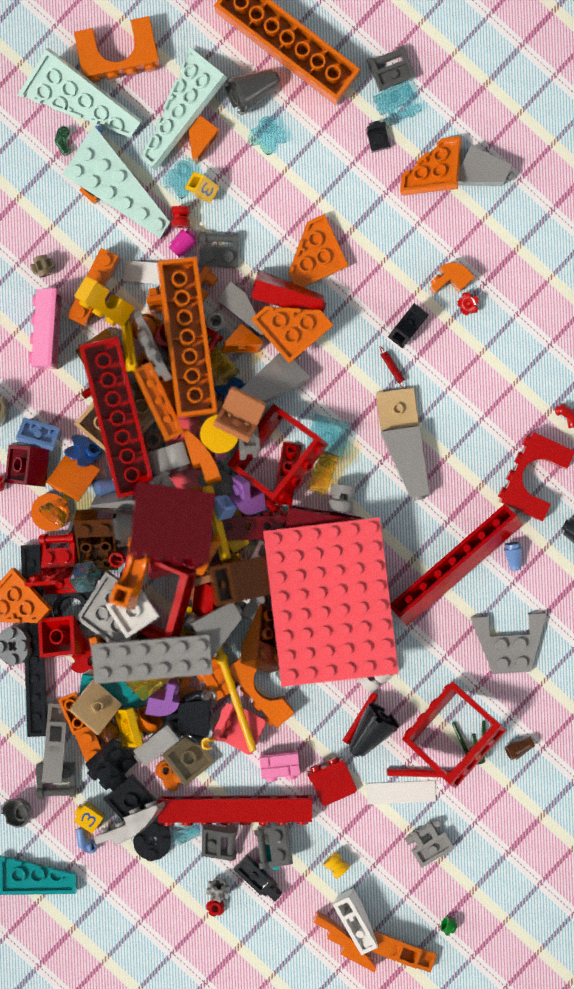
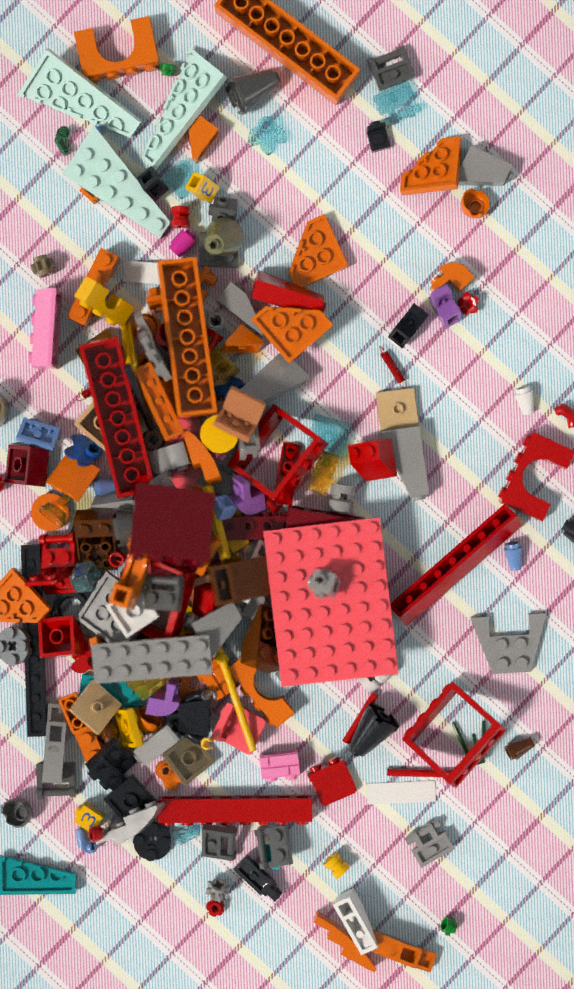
(96, 833): none -> red hinge
(139, 396): none -> black bar
(152, 183): none -> black brick
(163, 599): none -> dark grey plate
(167, 69): none -> green plate
(223, 208): none -> dark grey brick
(223, 237): none -> olive cone
(324, 583): none -> light grey brick
(373, 459): none -> red slope
(444, 306): none -> medium lavender brick
(475, 203): none -> orange hair
(524, 397): none -> white cone

